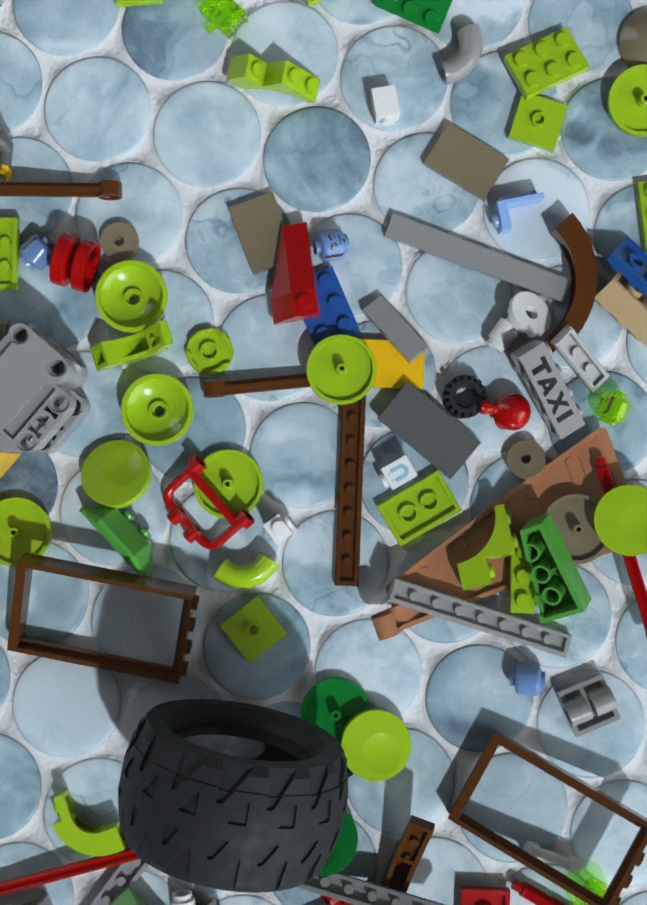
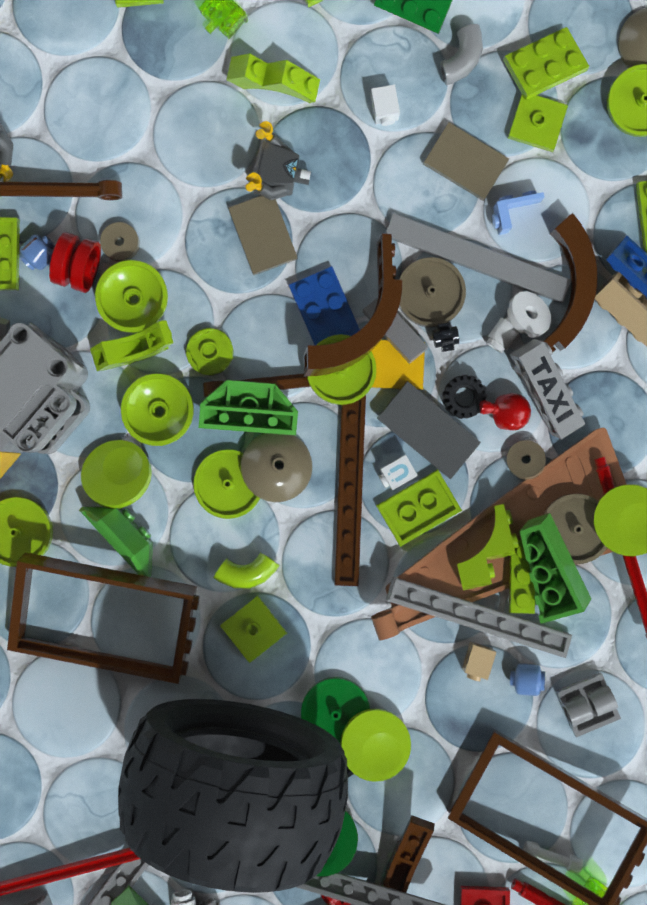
(82, 836): lime arch -> none
(178, 514): red bar -> none
(248, 408): none -> bright green wedge
(260, 472): none -> dark tan dish
(276, 167): none -> dark grey torso
(280, 527): white brick -> none
(294, 284): red wedge -> none
(331, 245): medium blue head -> none
(340, 355): none -> reddish brown arch
(431, 292): none -> dark tan piece
(445, 337): none -> black gear
(478, 661): none -> tan brick
(579, 358): light grey tile -> none
(613, 408): clear neon green head -> none

